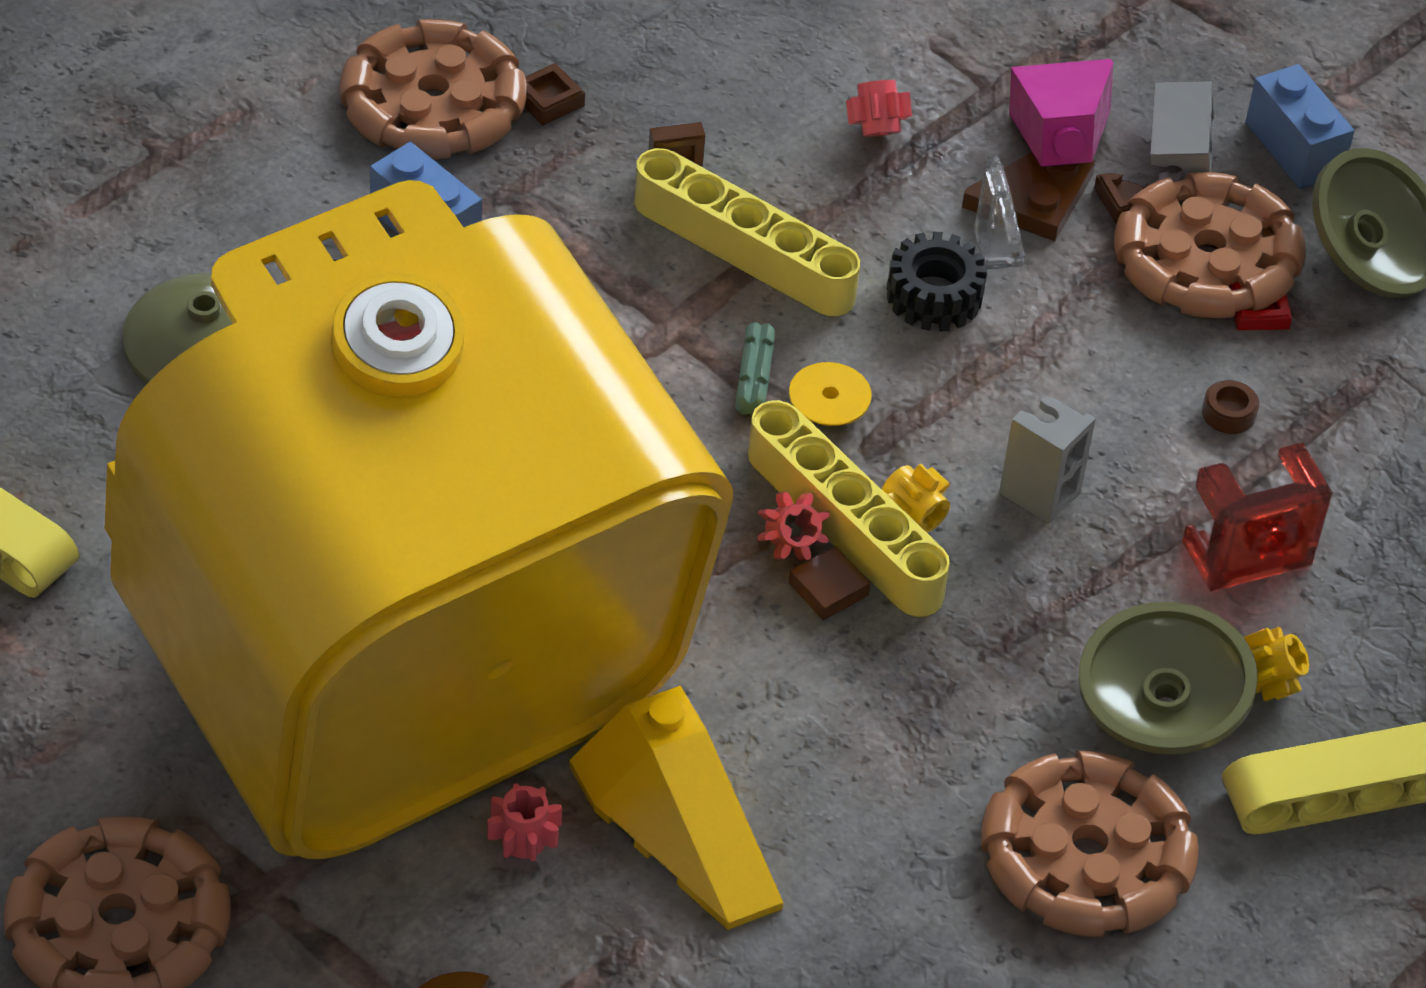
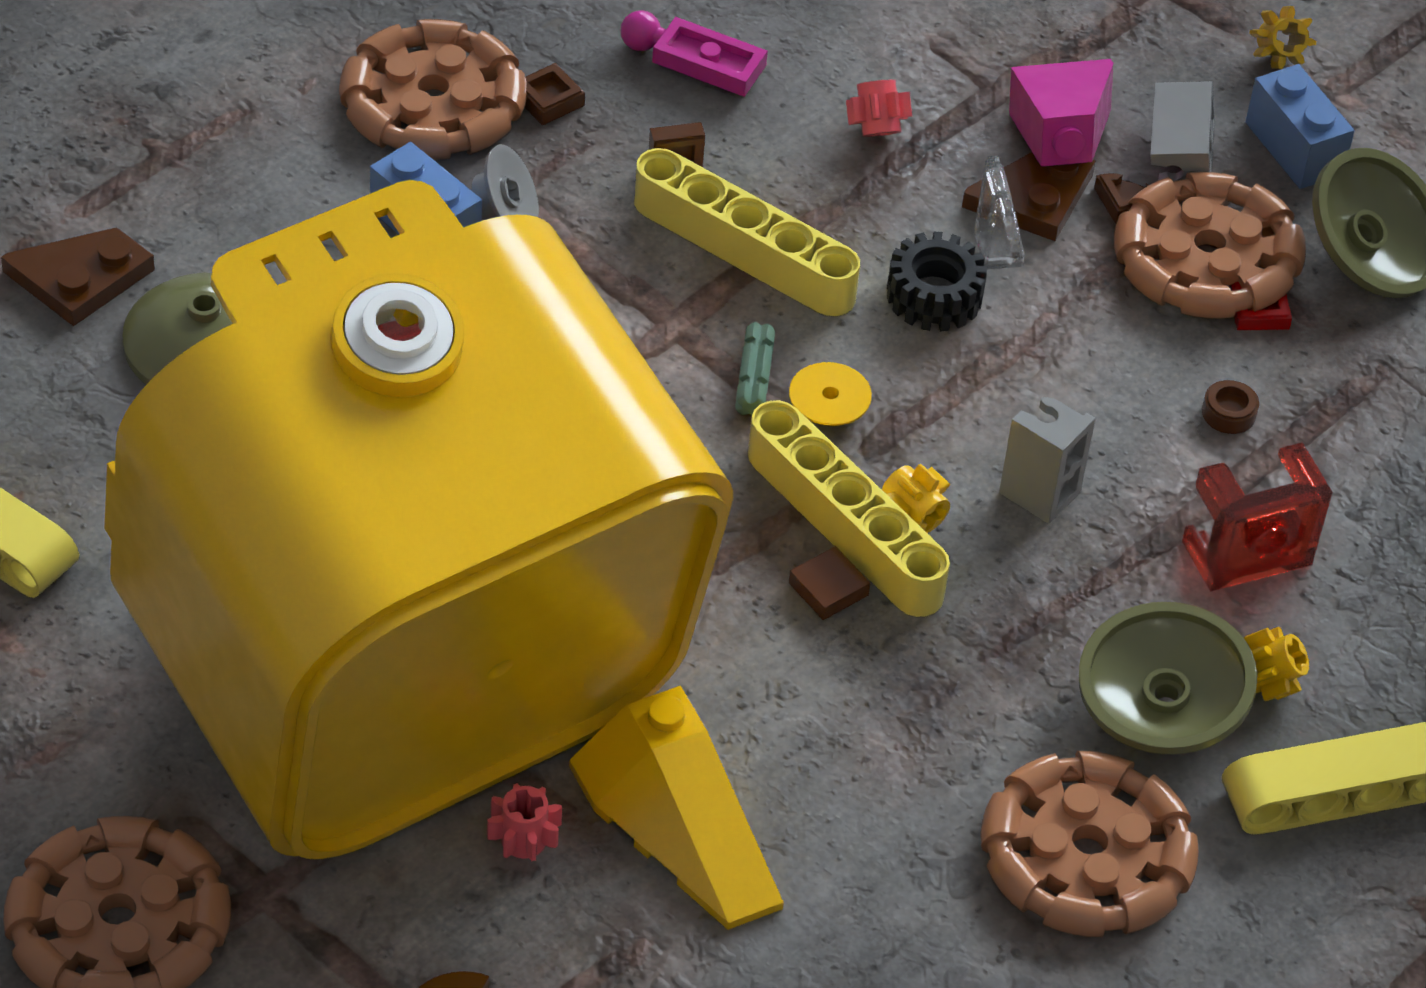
(79, 272): none -> reddish brown wing
(505, 185): none -> light grey piece
(696, 51): none -> dark pink plate
(780, 533): coral gear -> none
(1290, 26): none -> yellow gear

